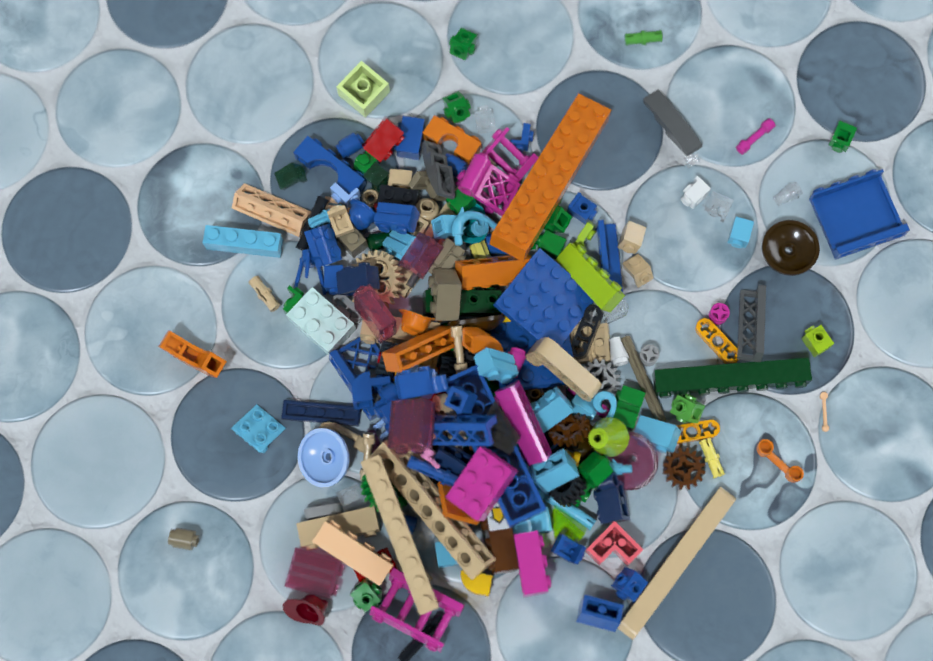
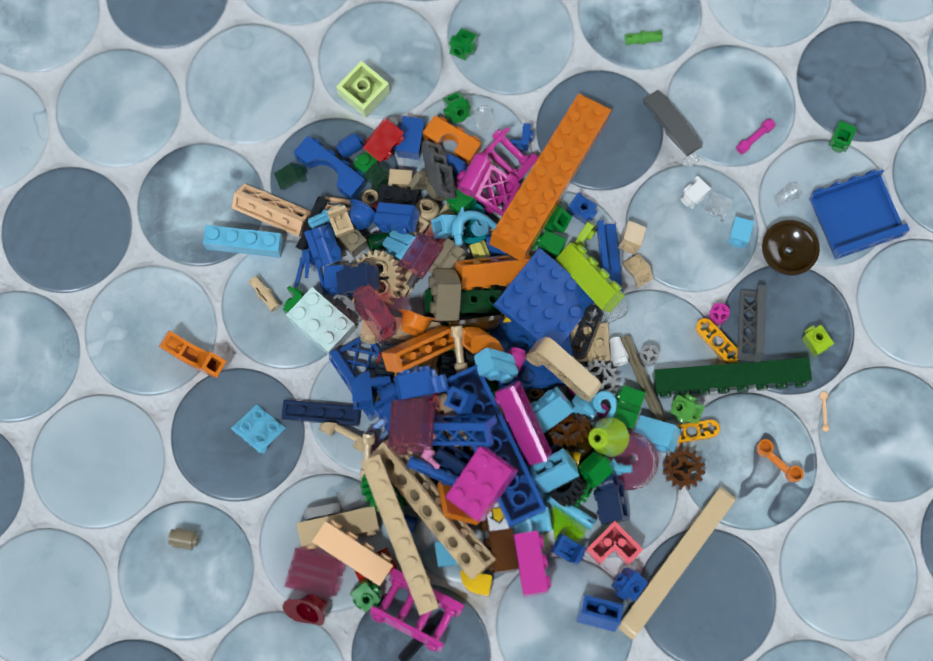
(315, 457): light blue dish -> none
(340, 195): light blue bracket -> none
(503, 434): clear smoke wing -> none
(712, 458): light yellow pin -> none

